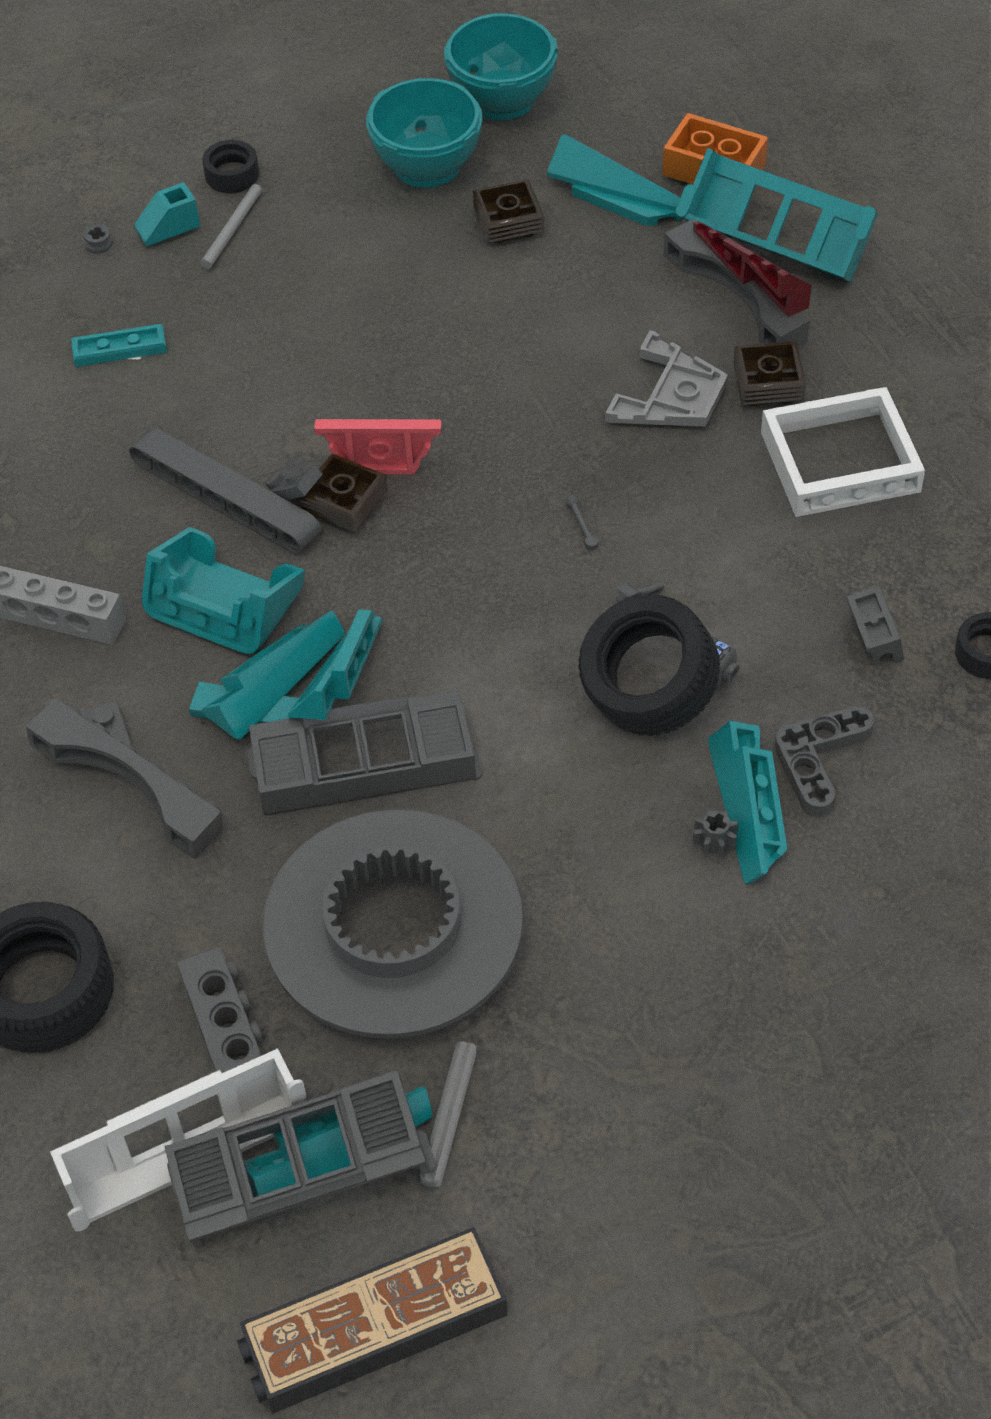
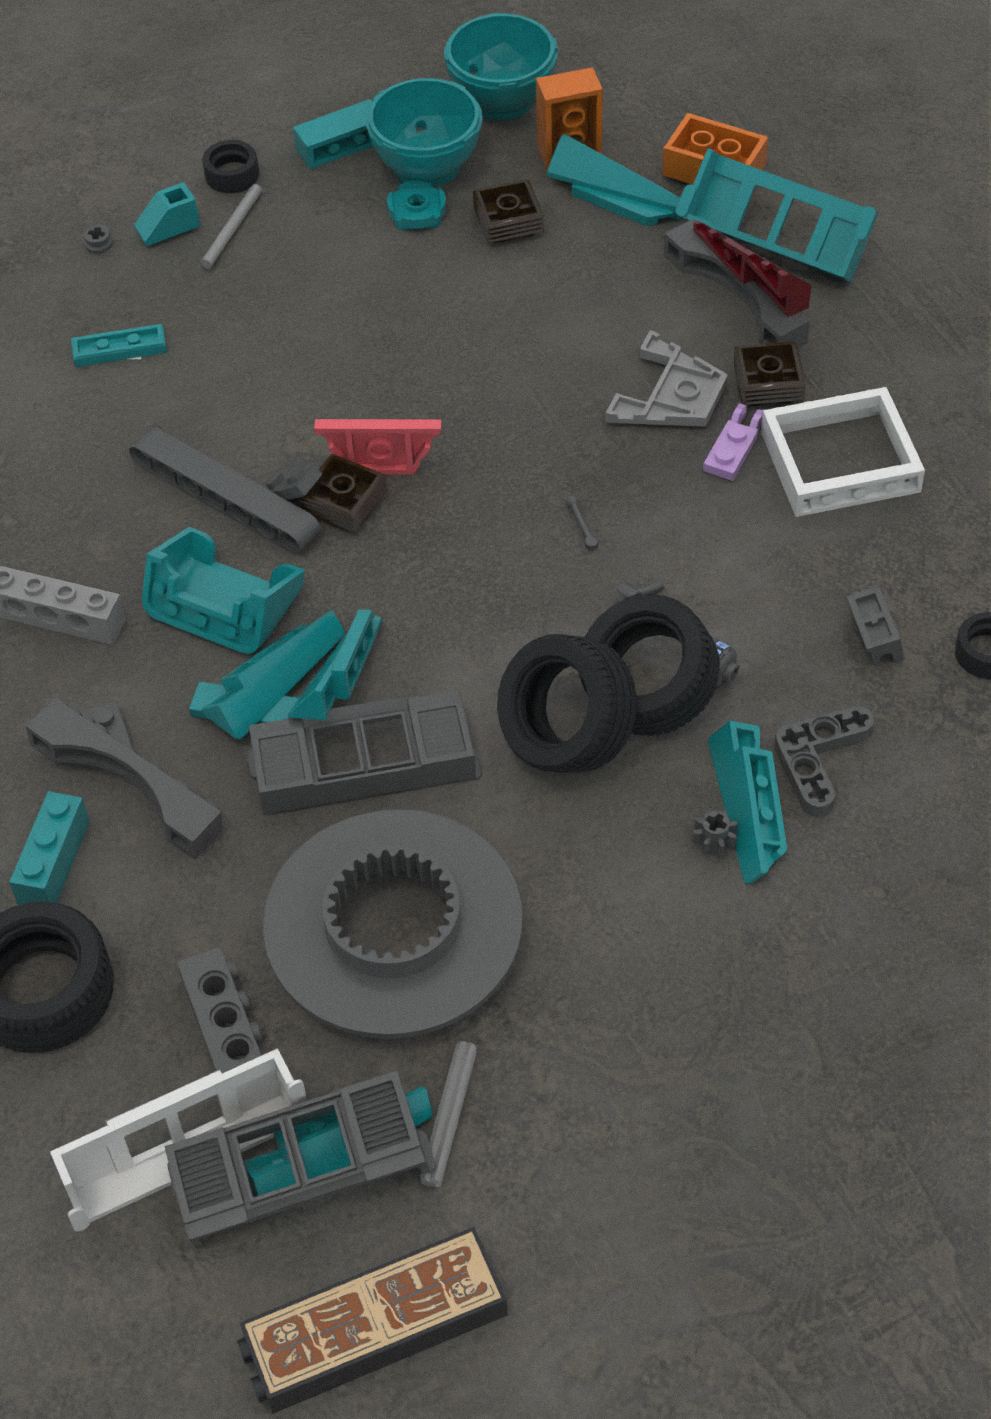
(50, 849): none -> teal brick
(333, 135): none -> teal brick
(427, 214): none -> teal plate
(524, 701): none -> black tyre
(570, 106): none -> orange brick
(733, 444): none -> lavender hinge

